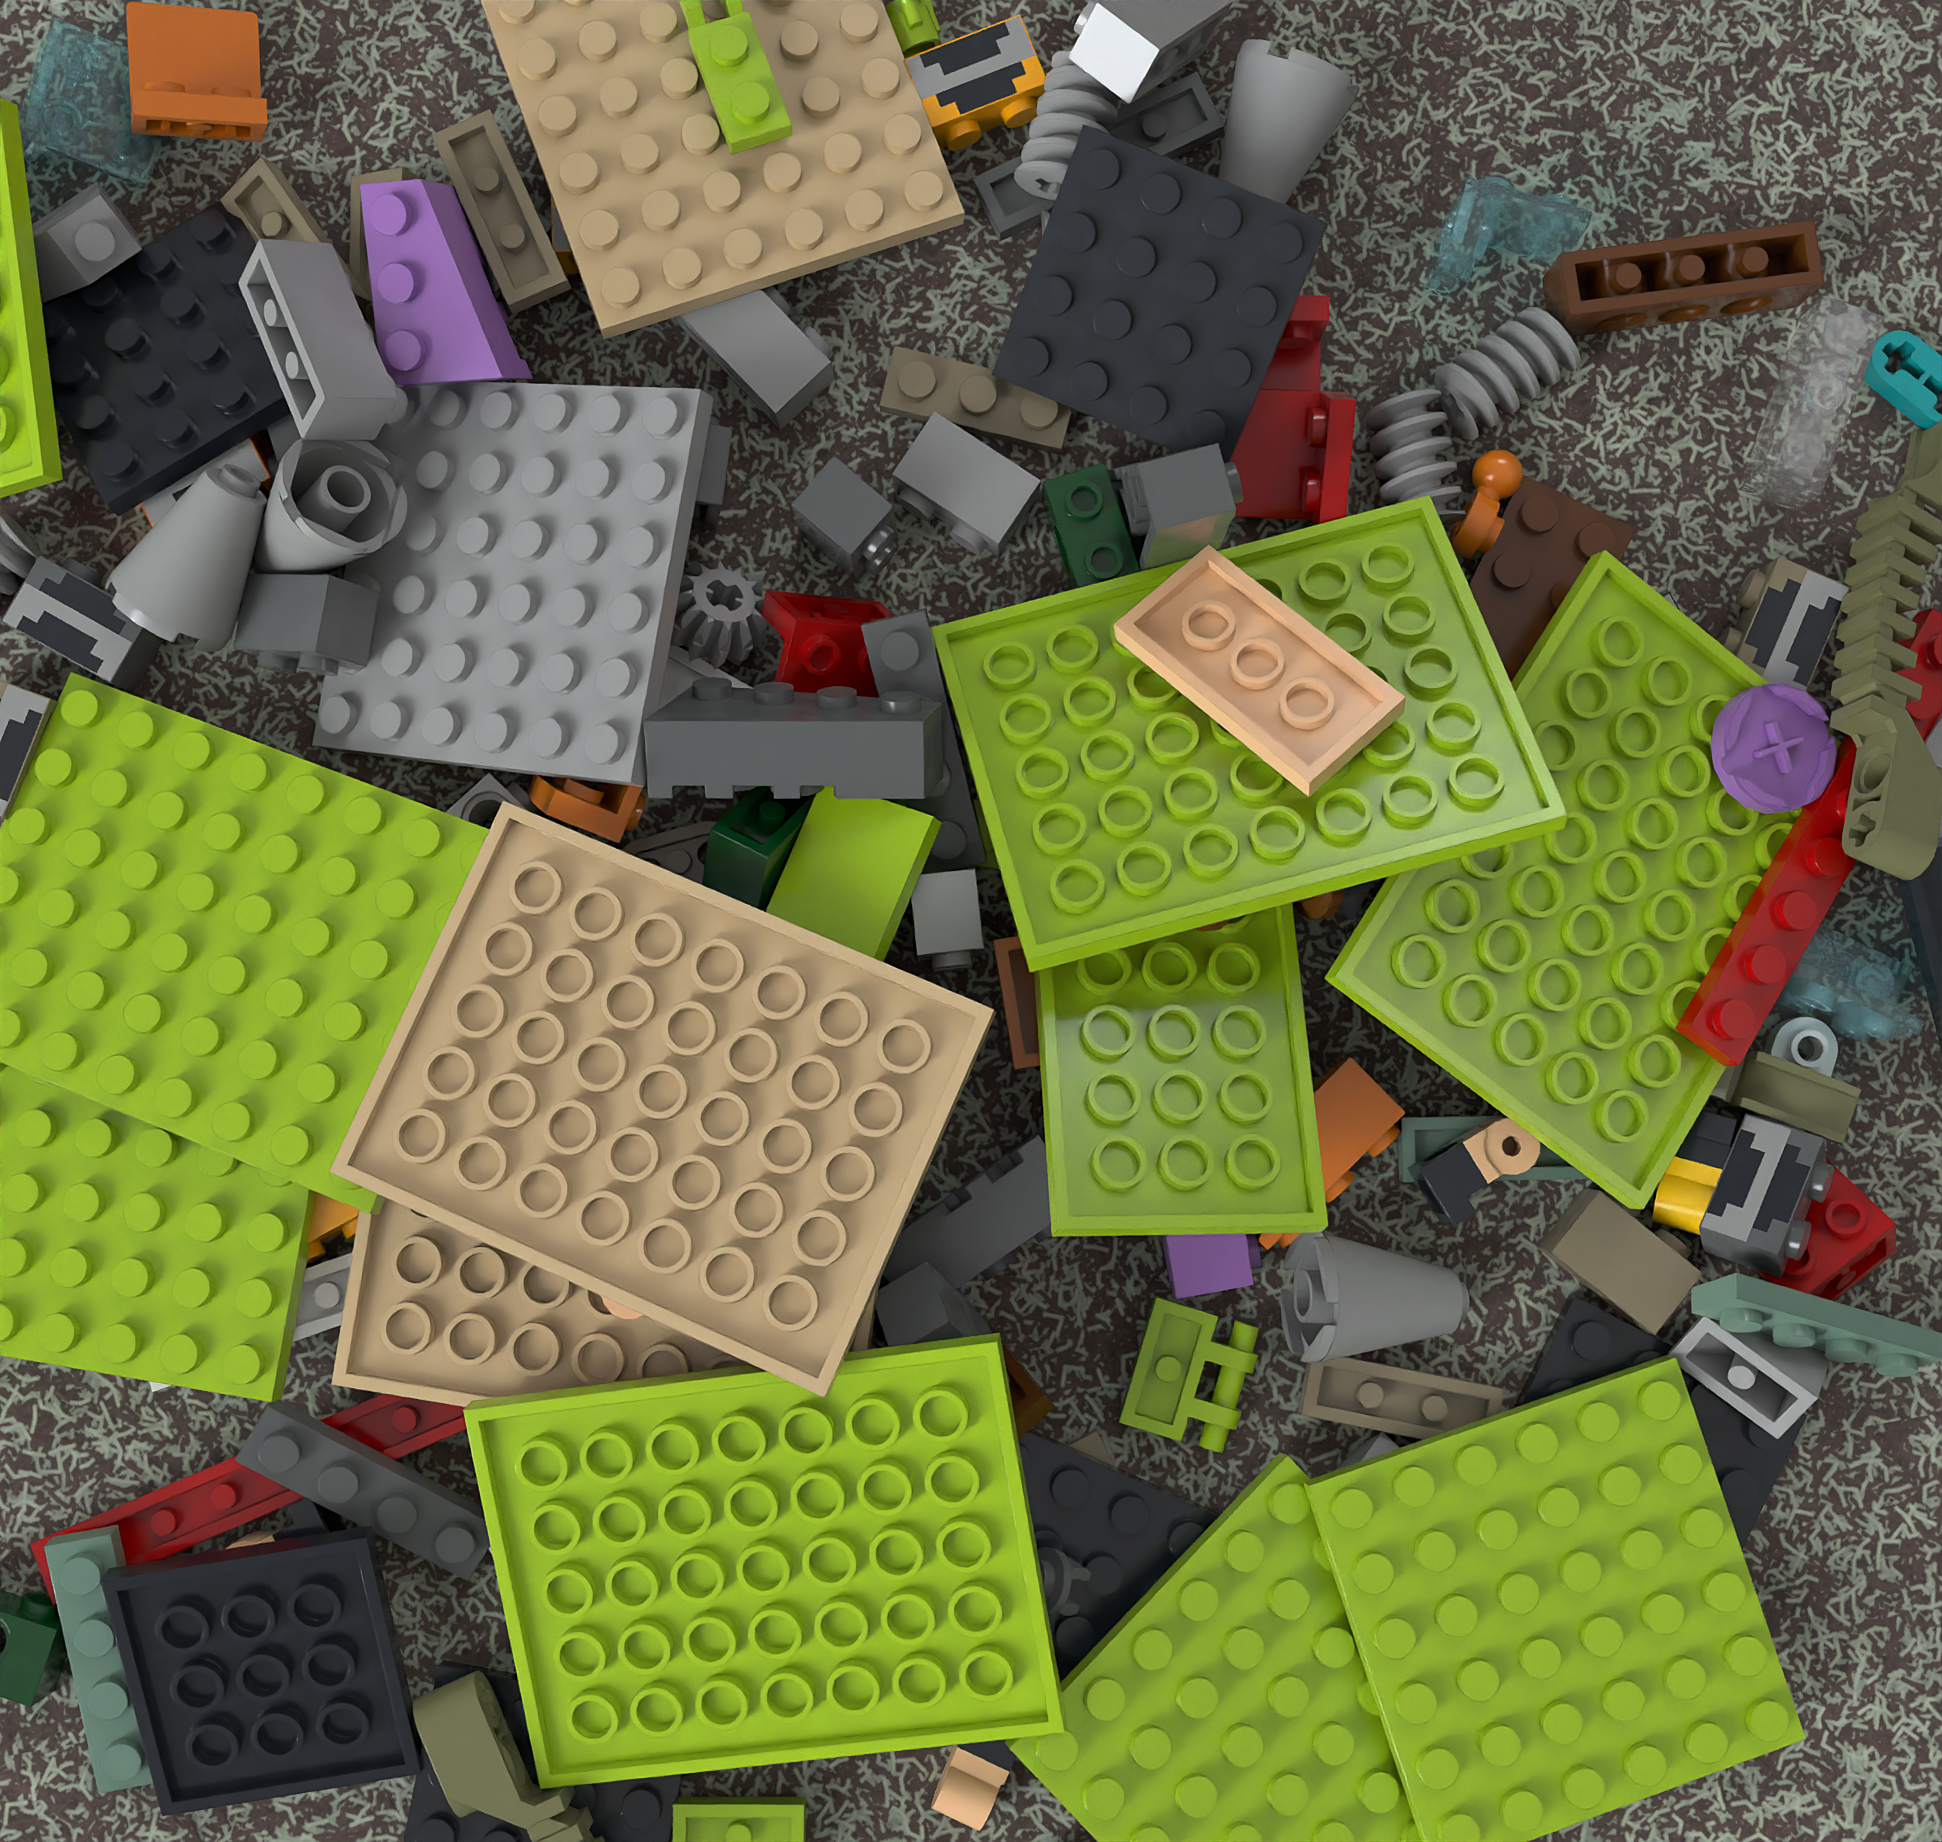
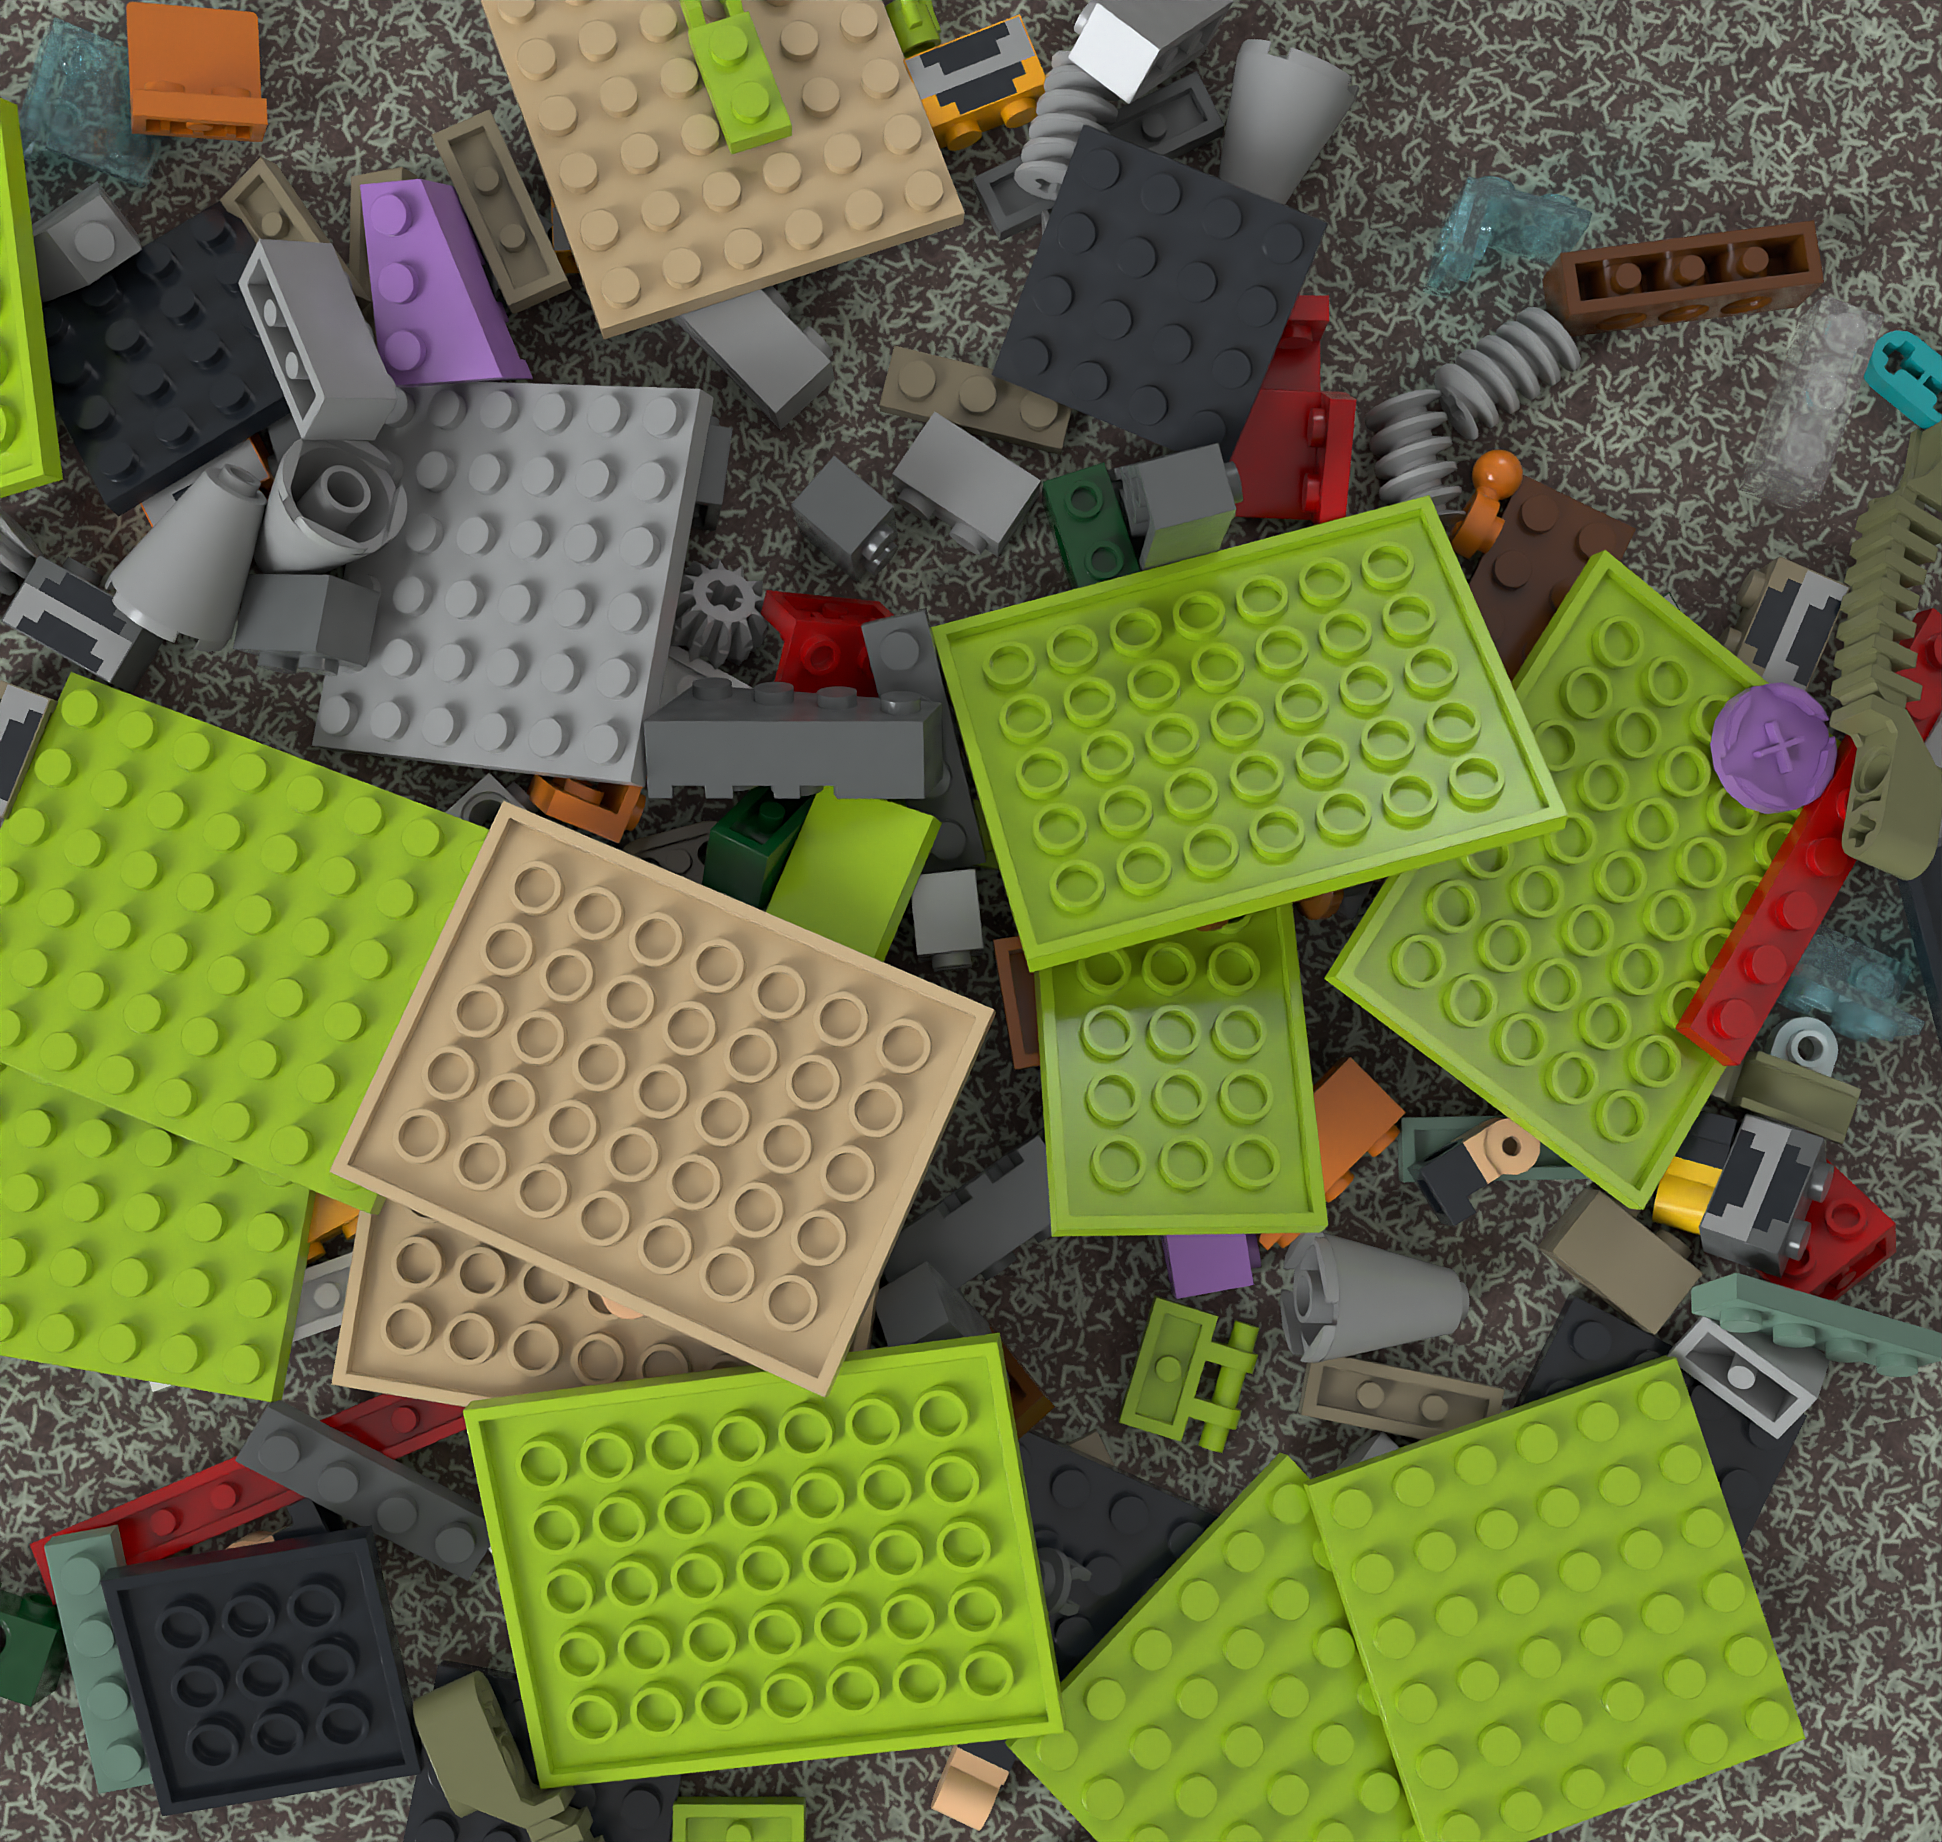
(1259, 669): light nougat plate -> none

